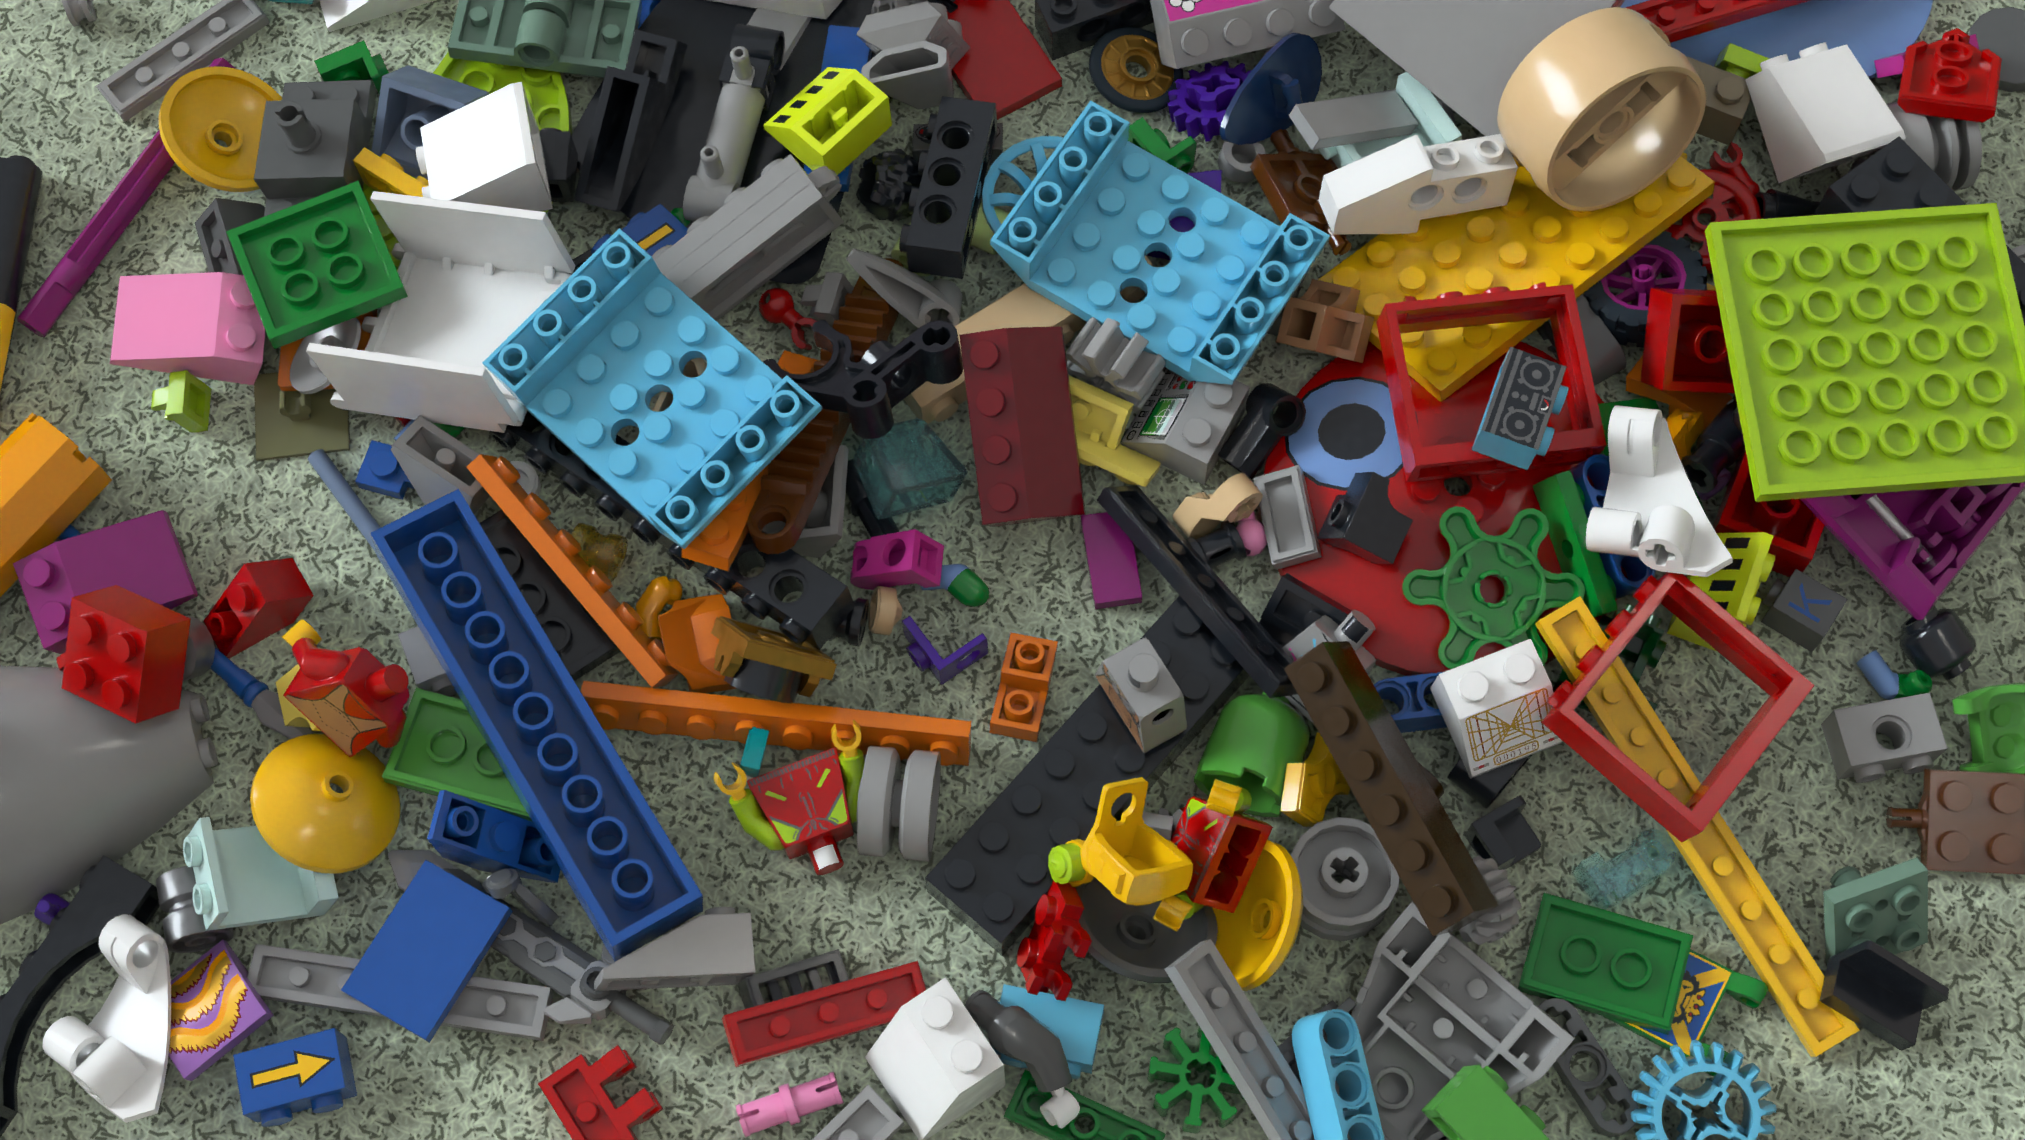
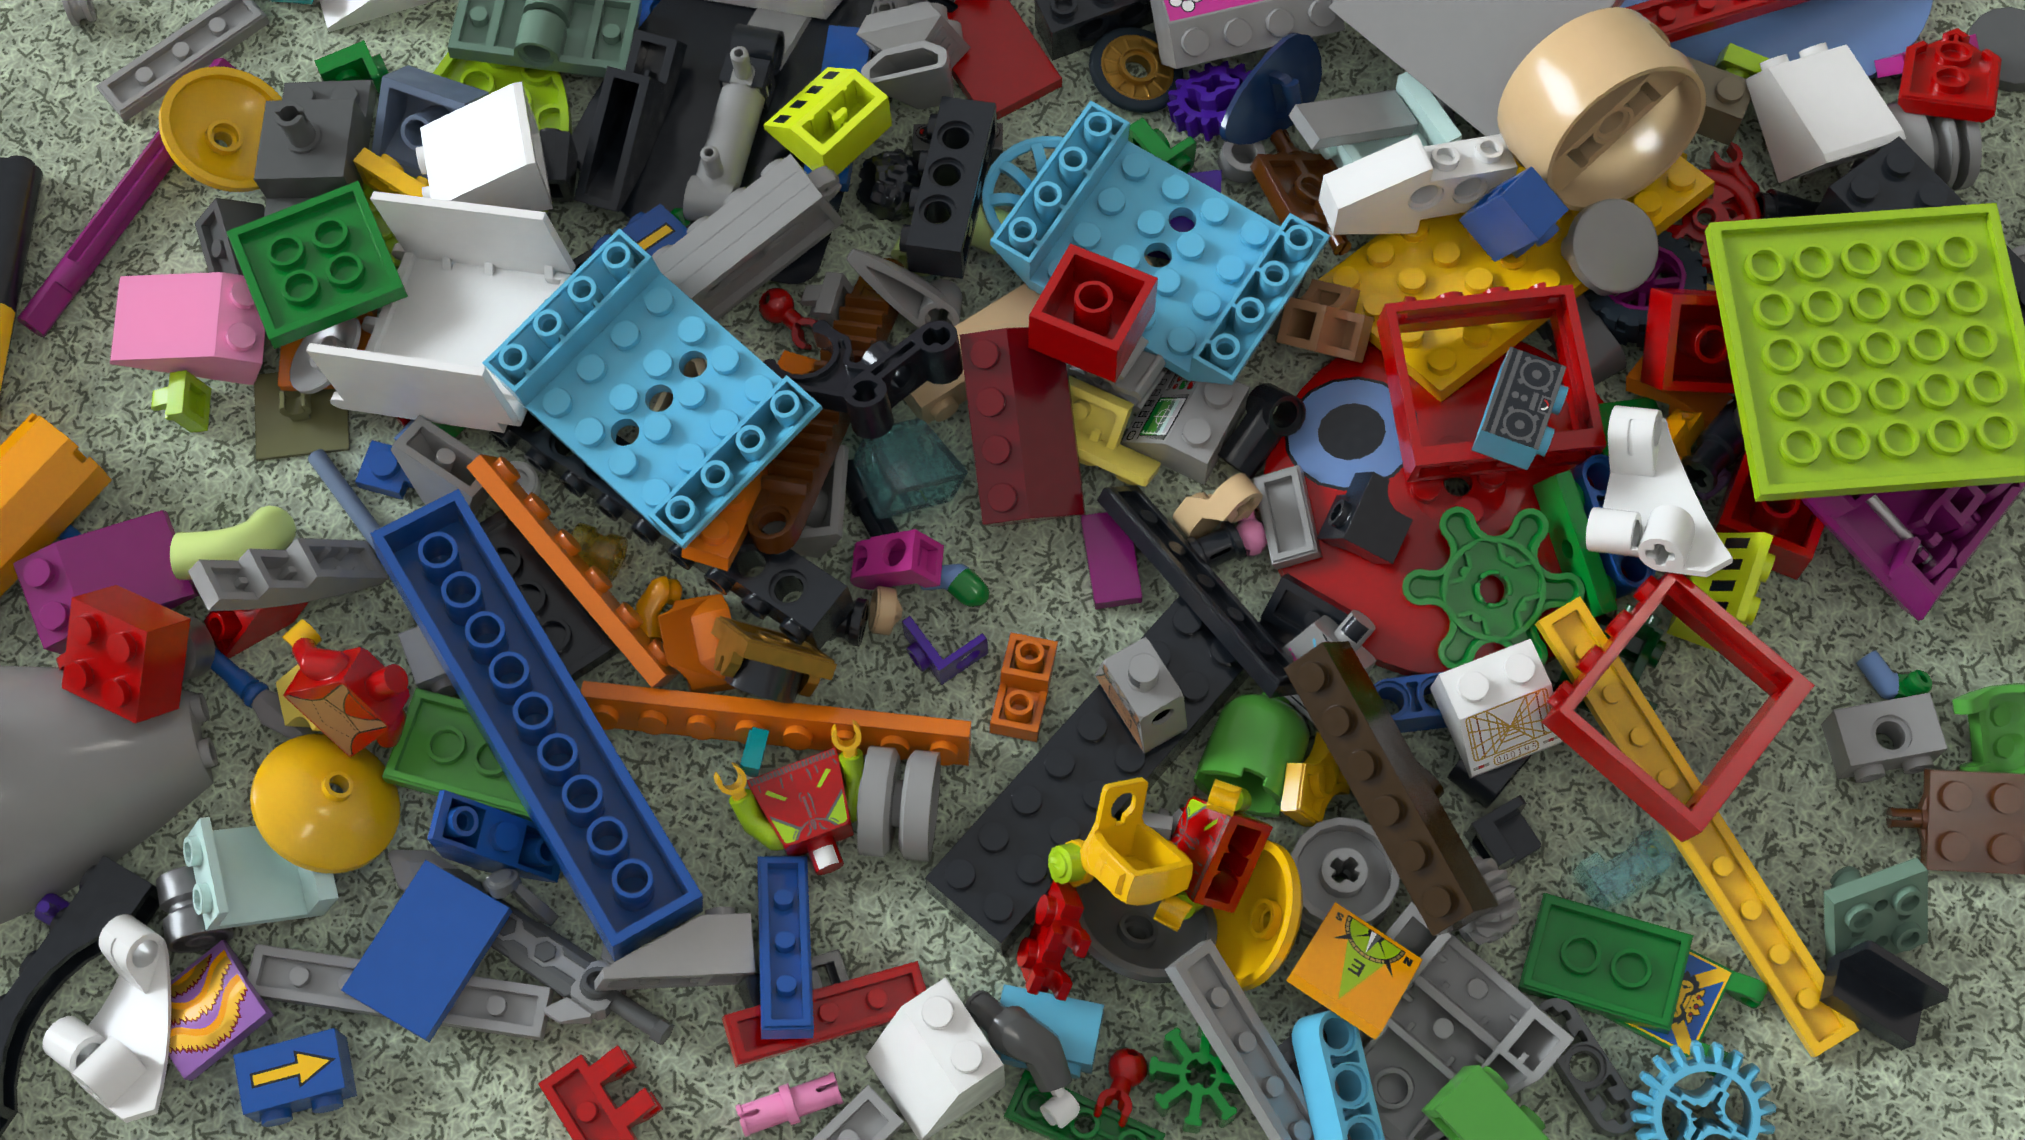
(265, 529): none -> yellowish green cylinder
(287, 577): none -> light grey slope
(784, 948): none -> blue tile
(1092, 312): none -> red brick
(1126, 1070): none -> red arm
(1354, 970): none -> light orange tile
(1515, 215): none -> blue brick
(1611, 246): none -> light grey tile
(1802, 609): dark grey brick -> none
(1938, 643): black head -> none

